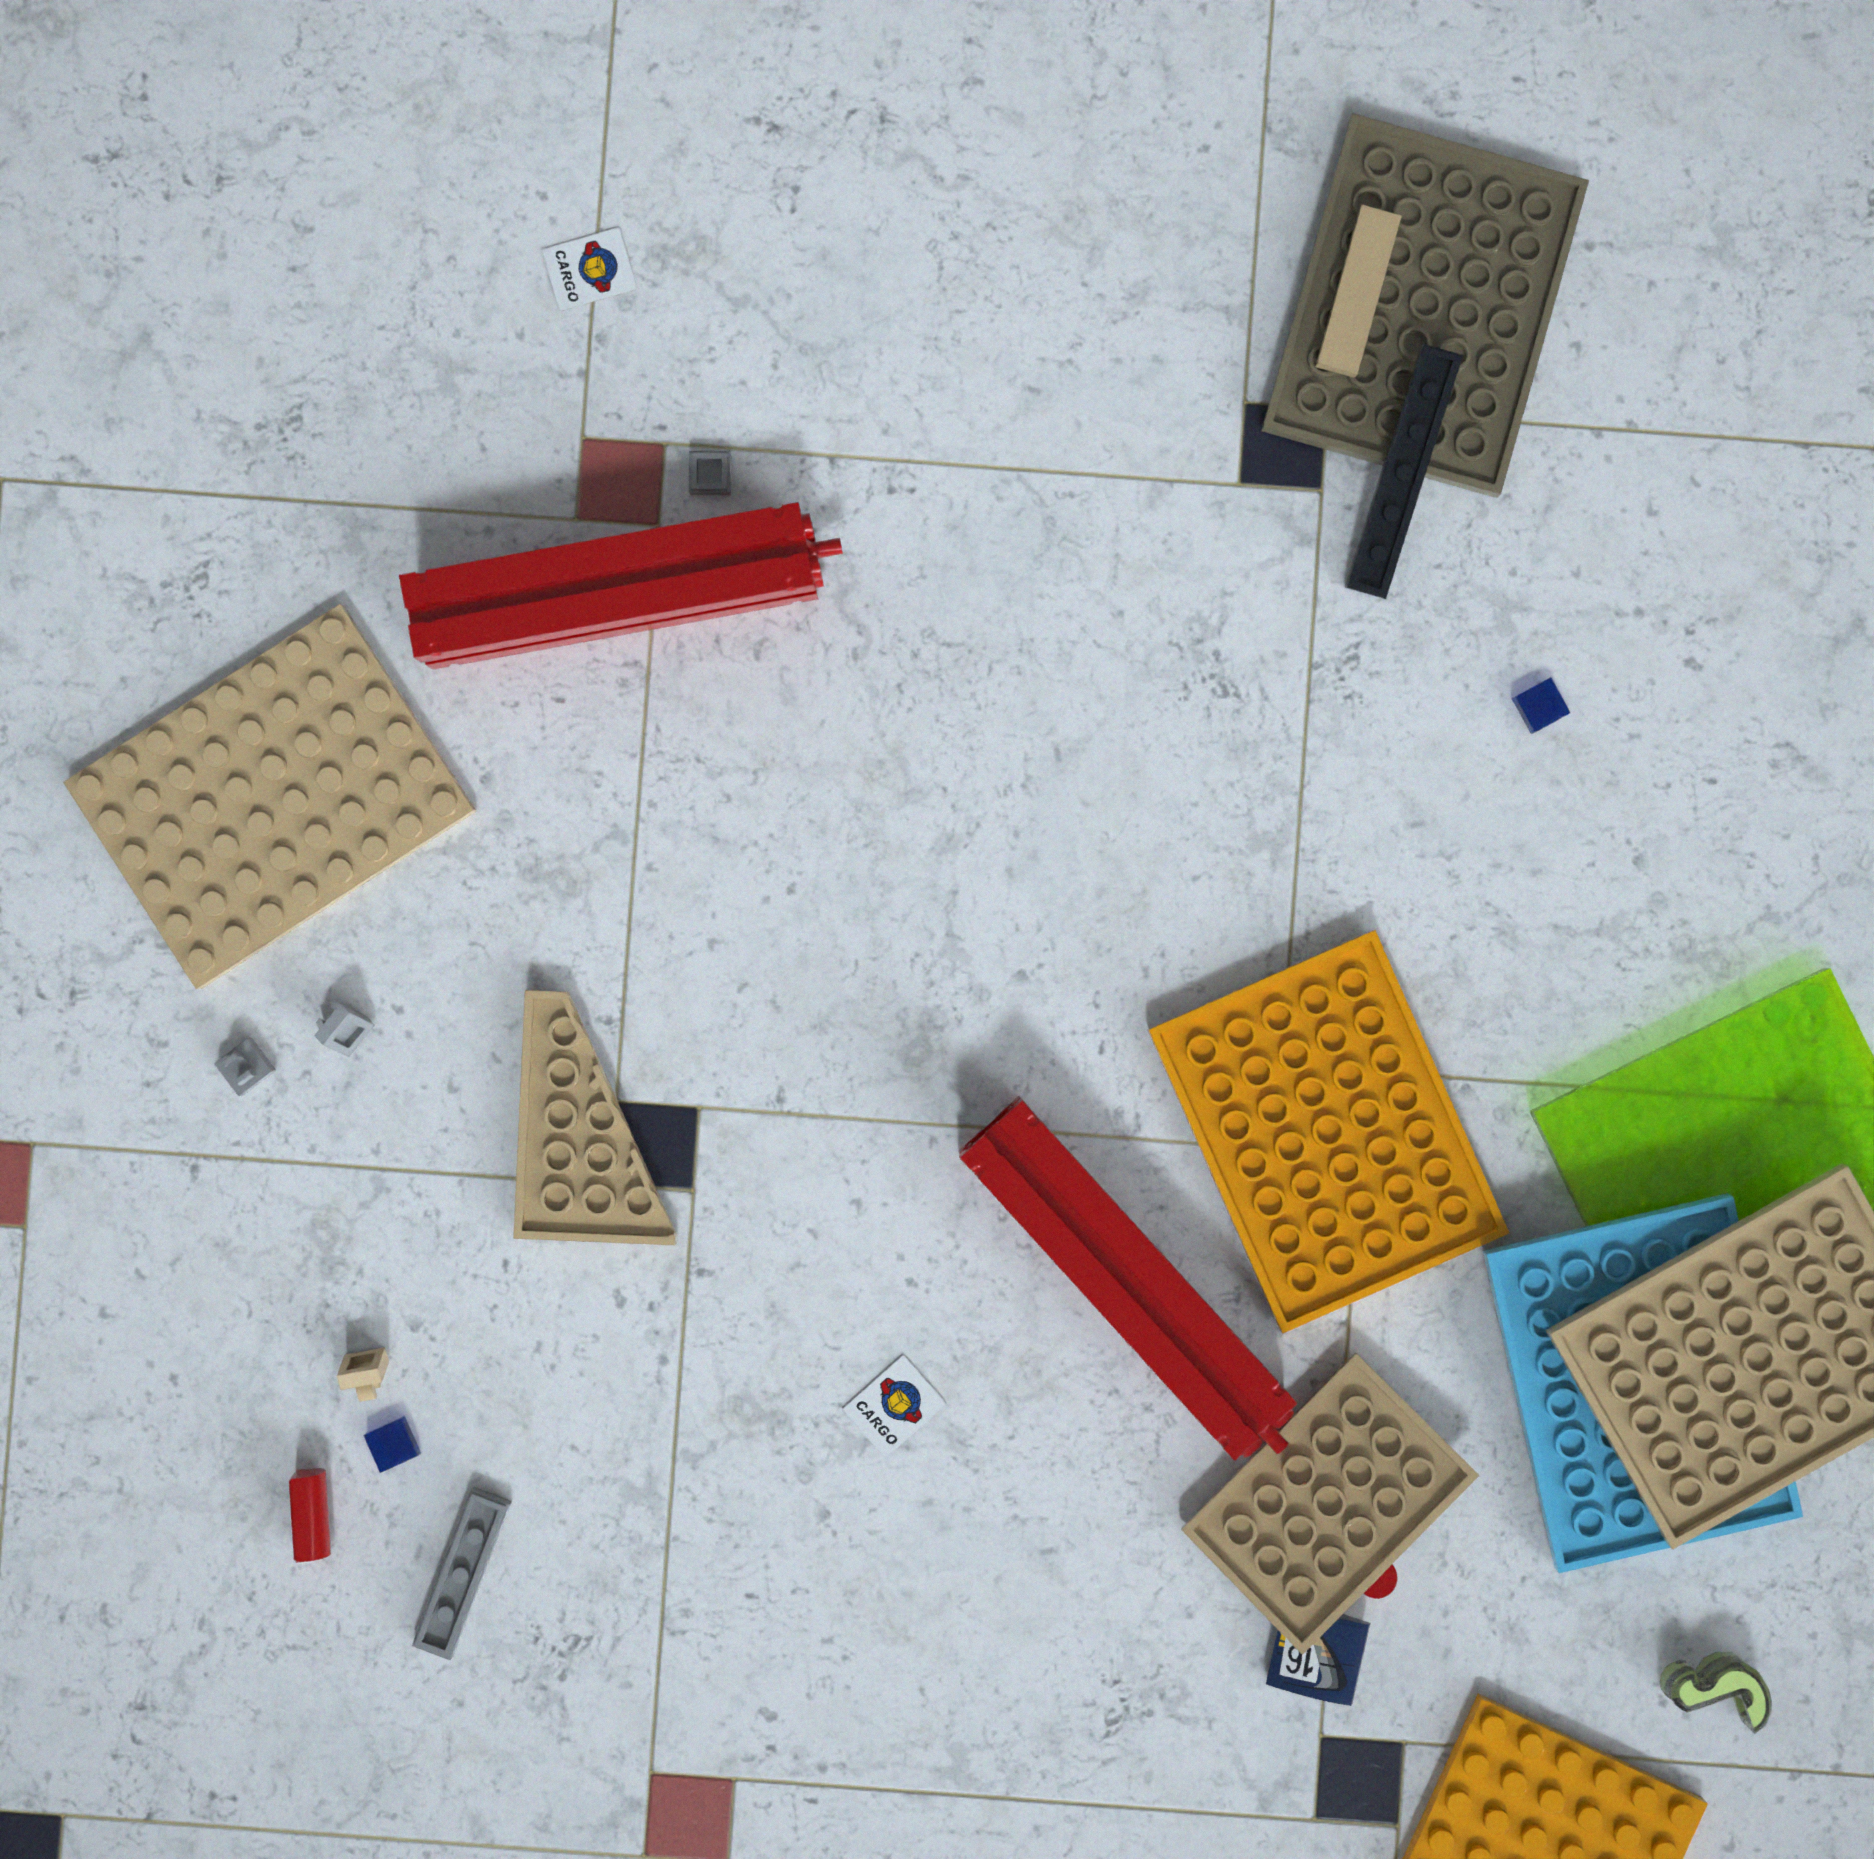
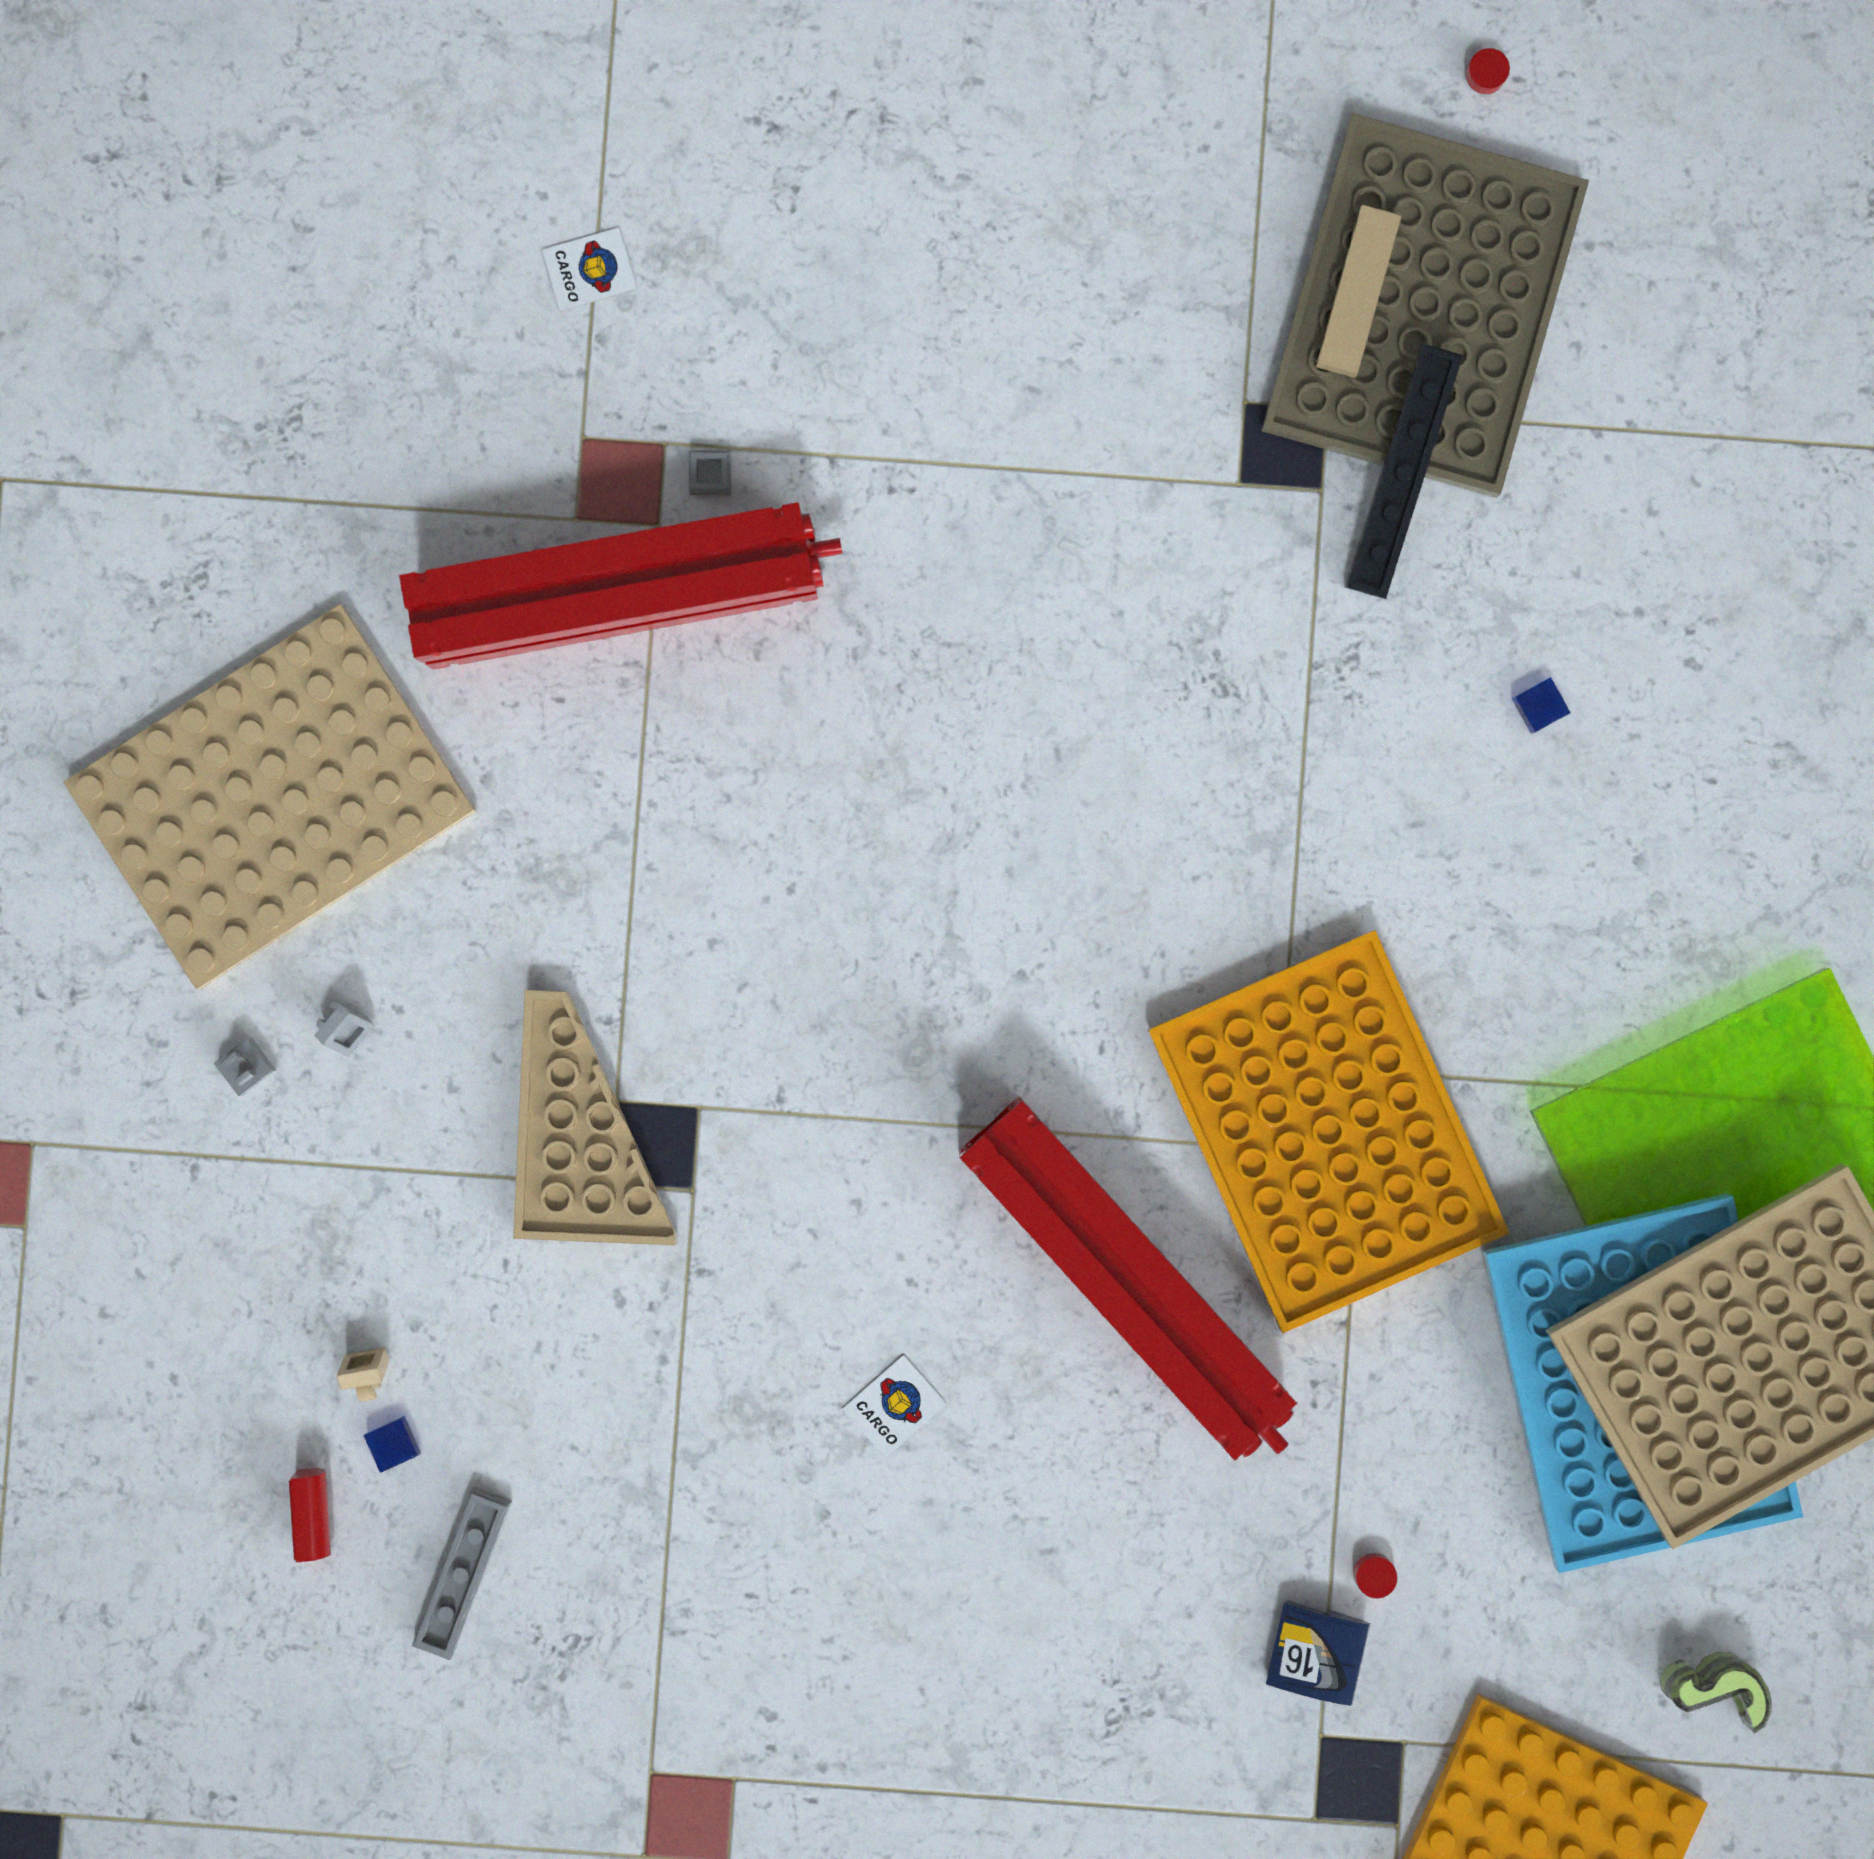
(1333, 1507): tan plate -> none
(1487, 71): none -> red tile

